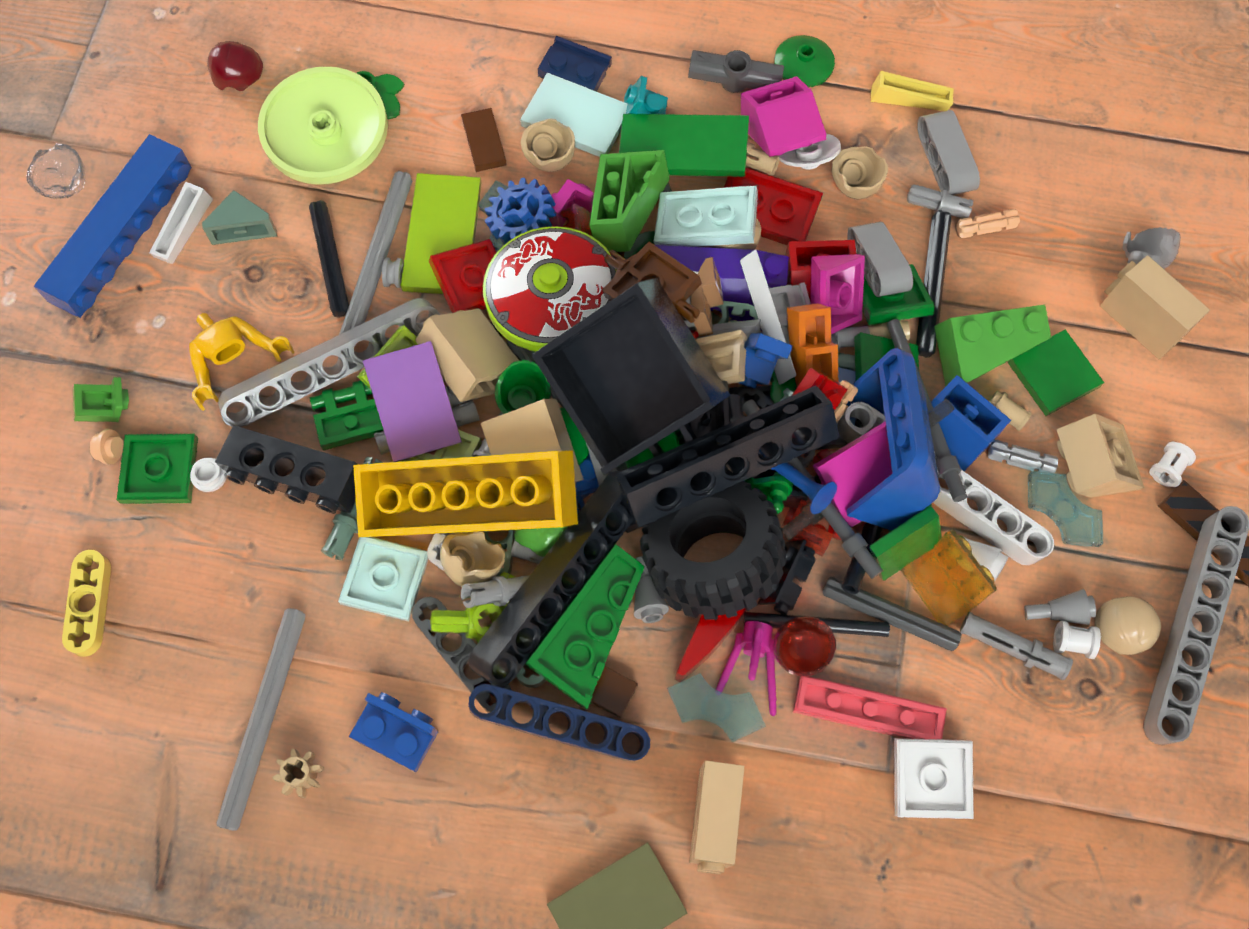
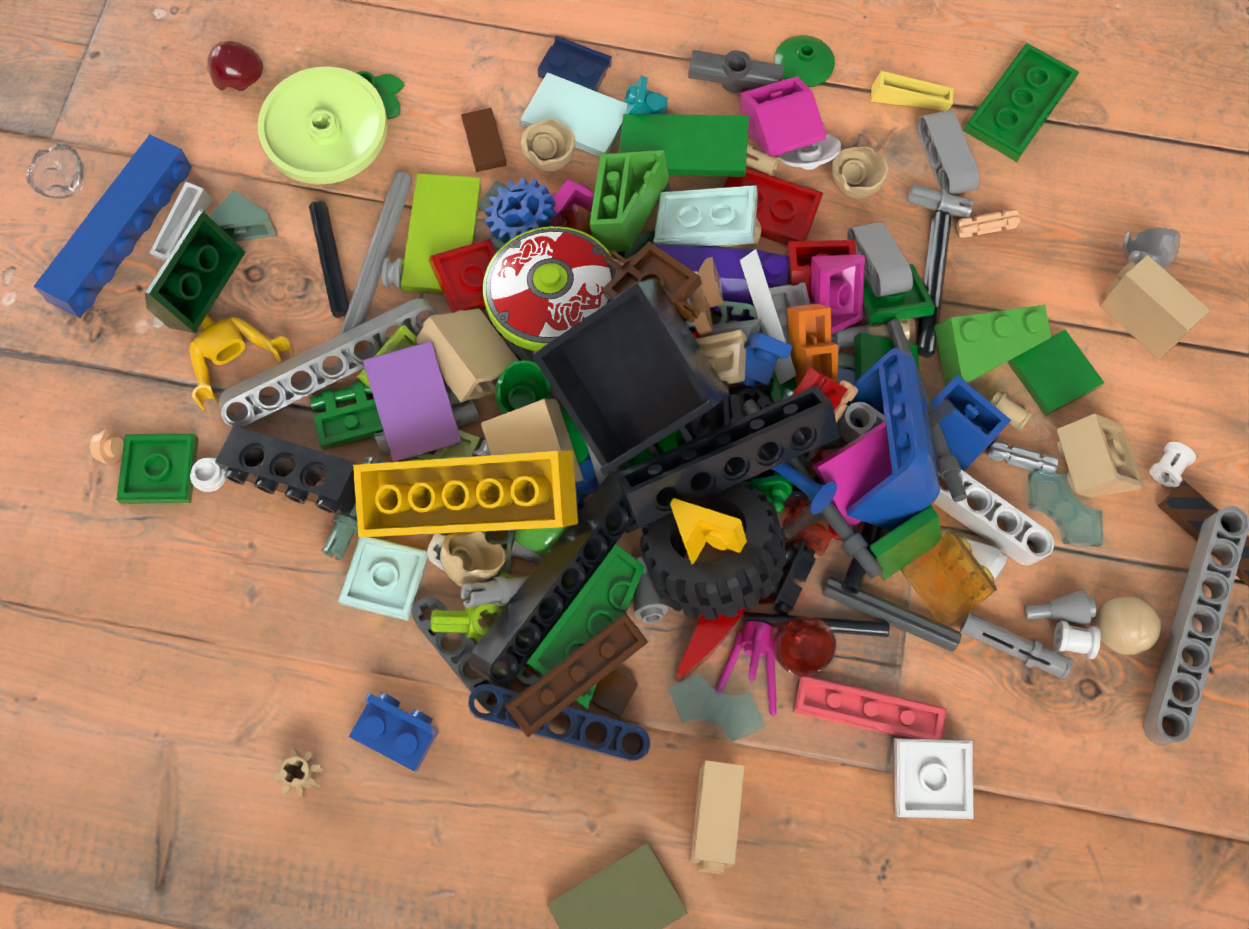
(76, 591): light yellow beam -> none
(99, 402): bright green bracket -> none
(193, 275): none -> dark green slope
(261, 720): light grey axle -> none
(576, 675): none -> reddish brown tile
(703, 525): none -> yellow slope
(1021, 102): none -> green tile

